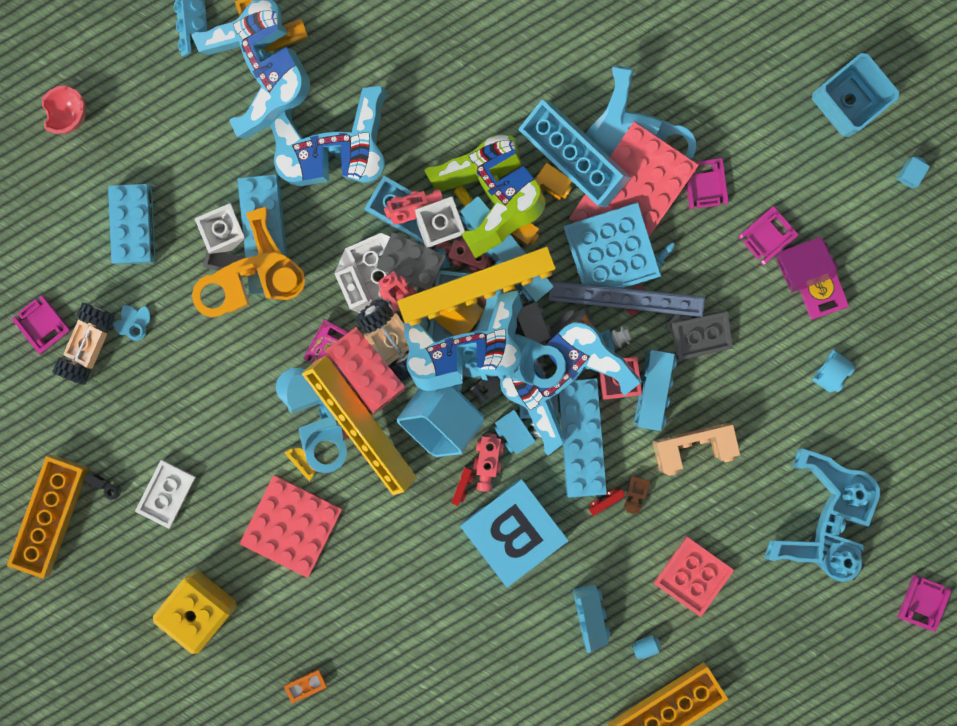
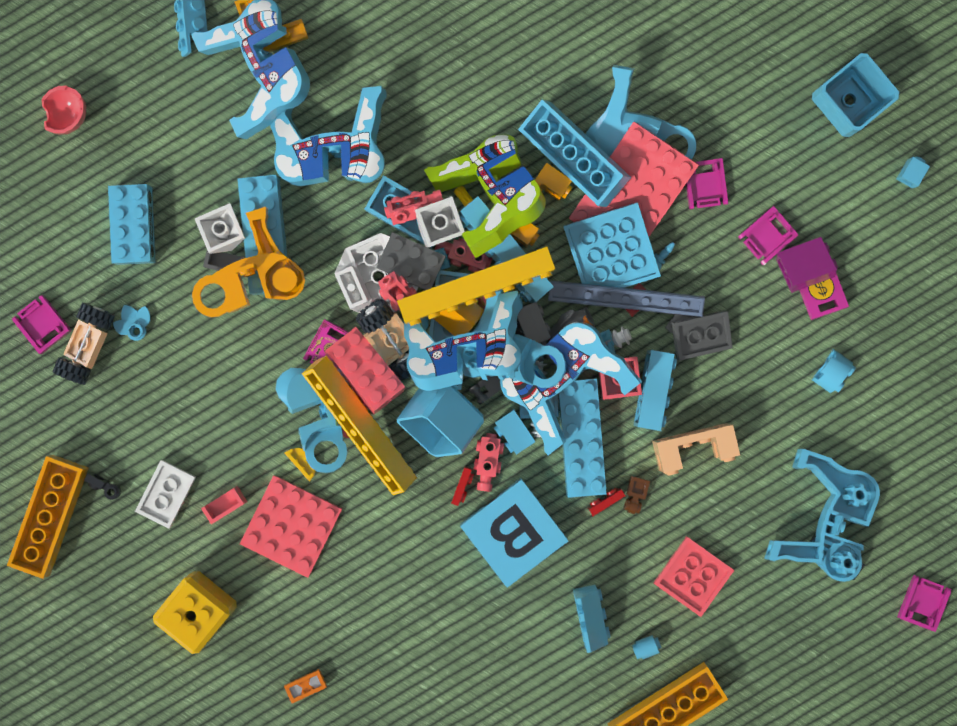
(224, 505): none -> coral panel

